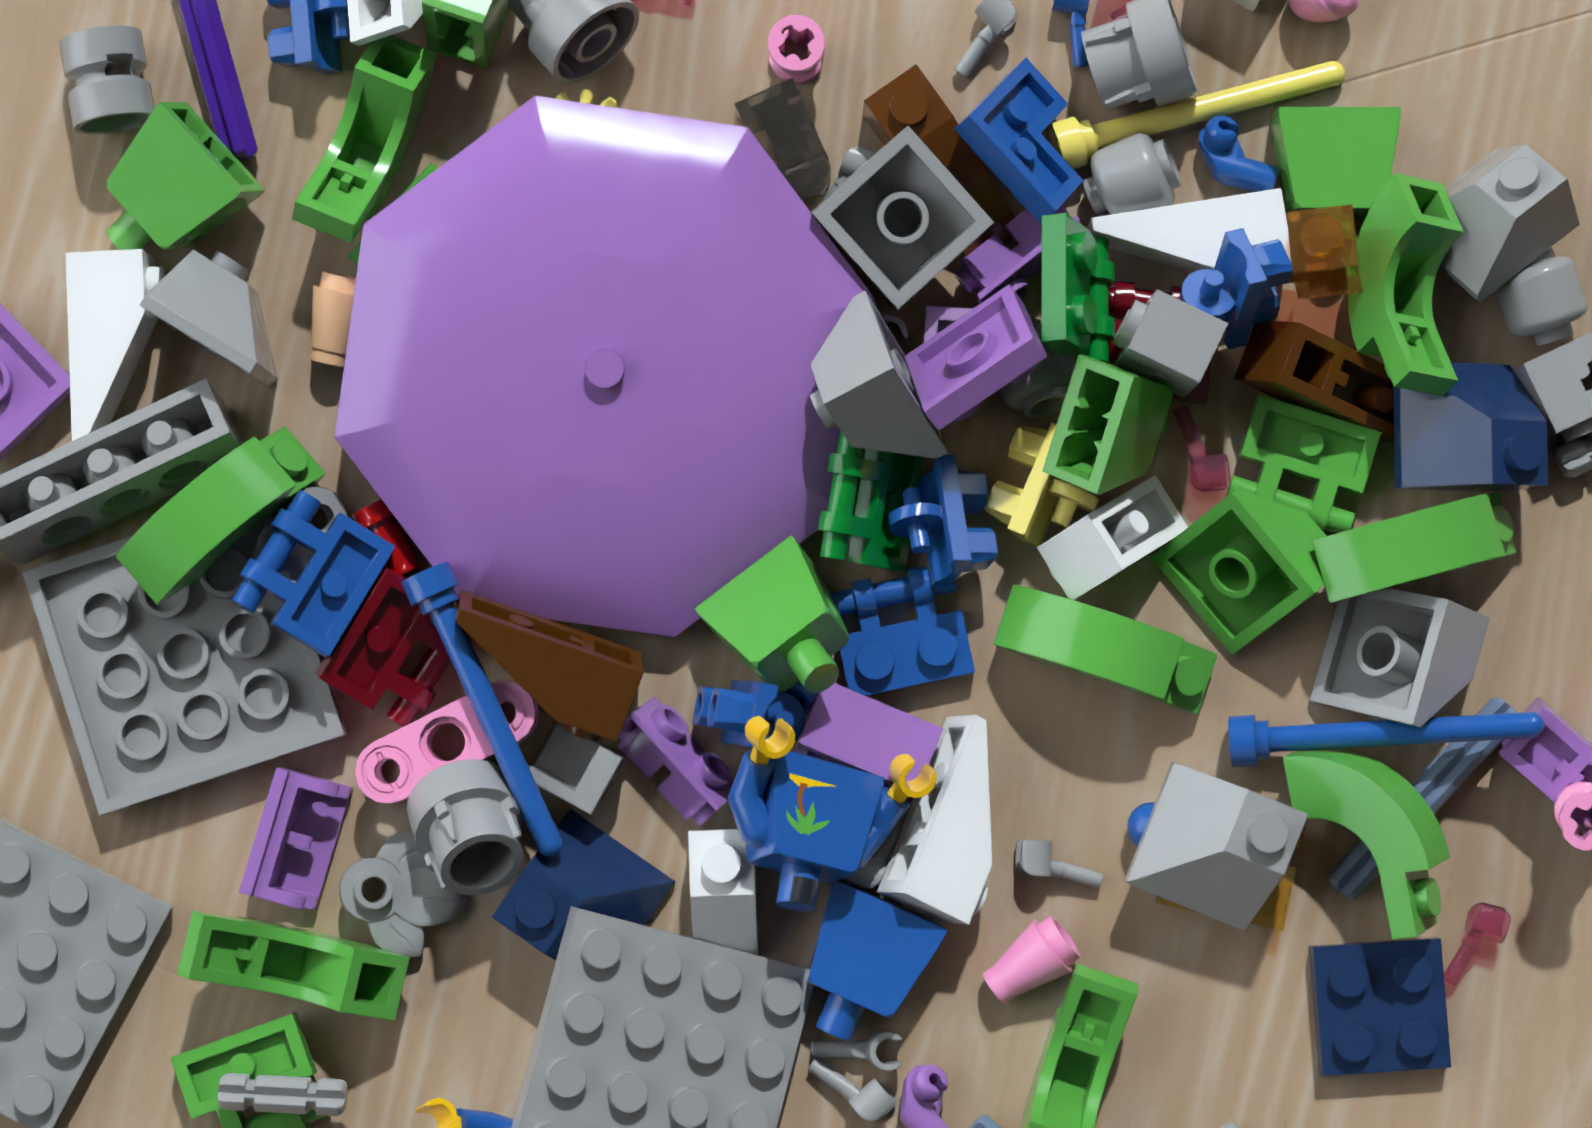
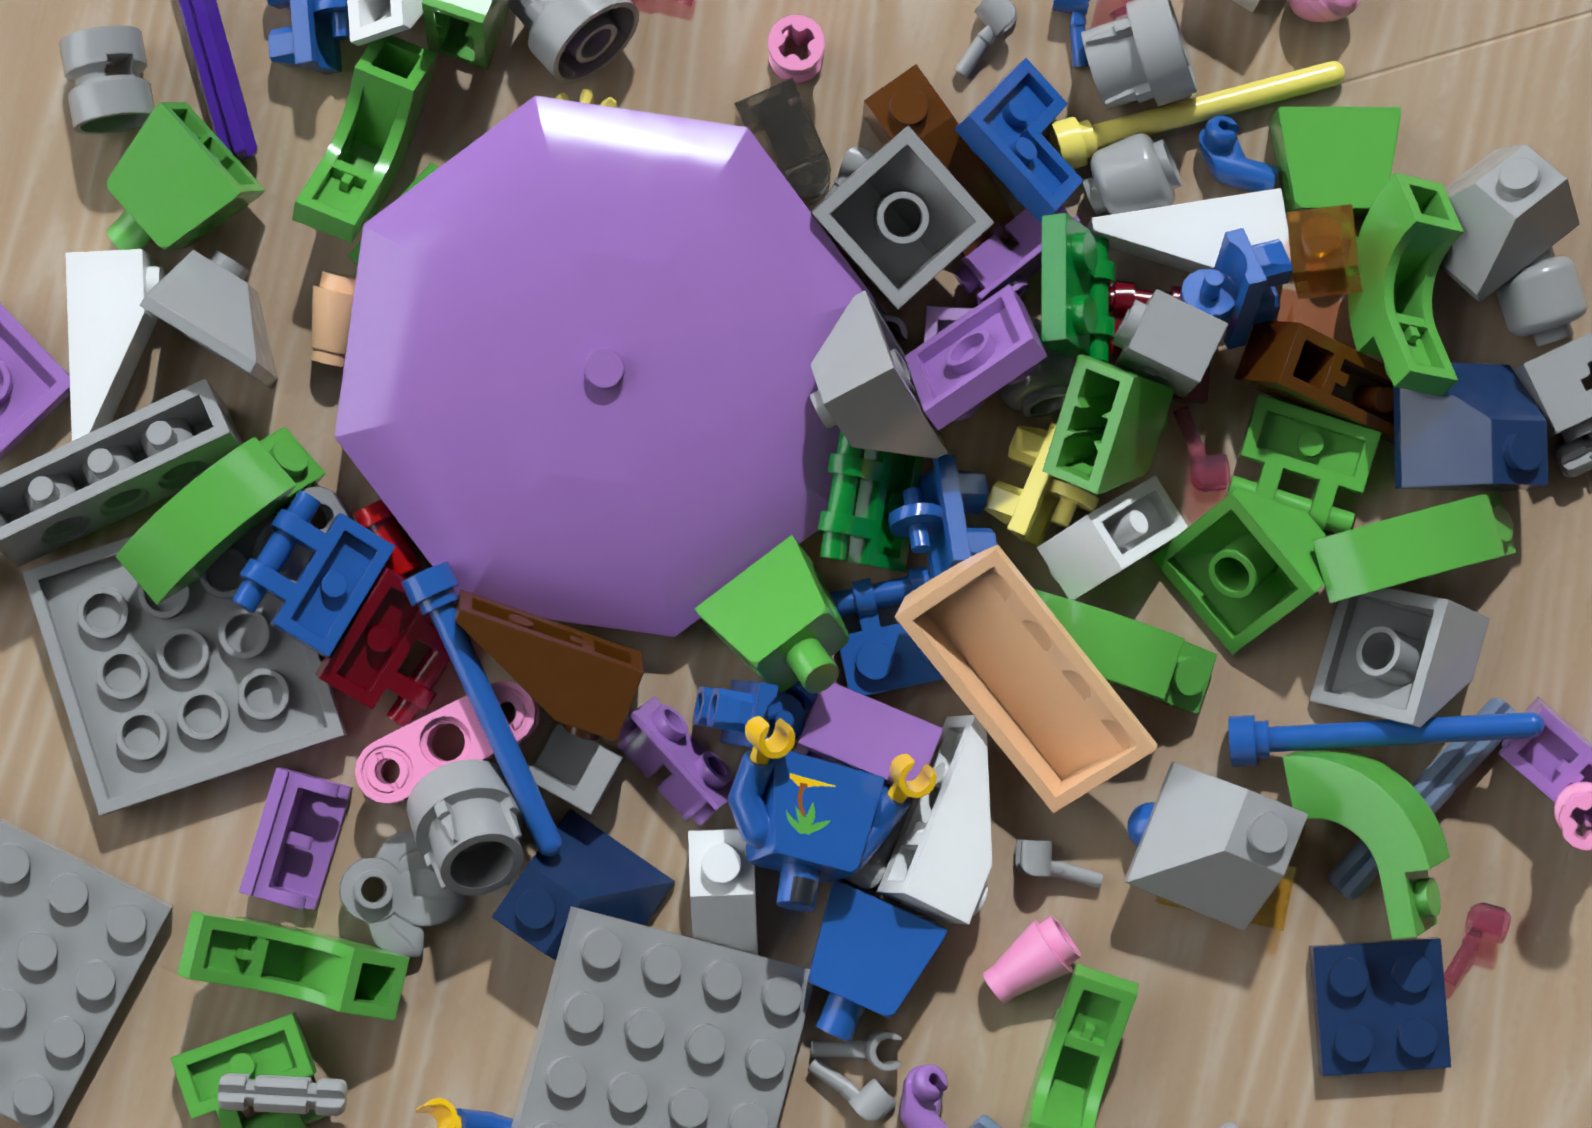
(1024, 677): none -> light nougat slope

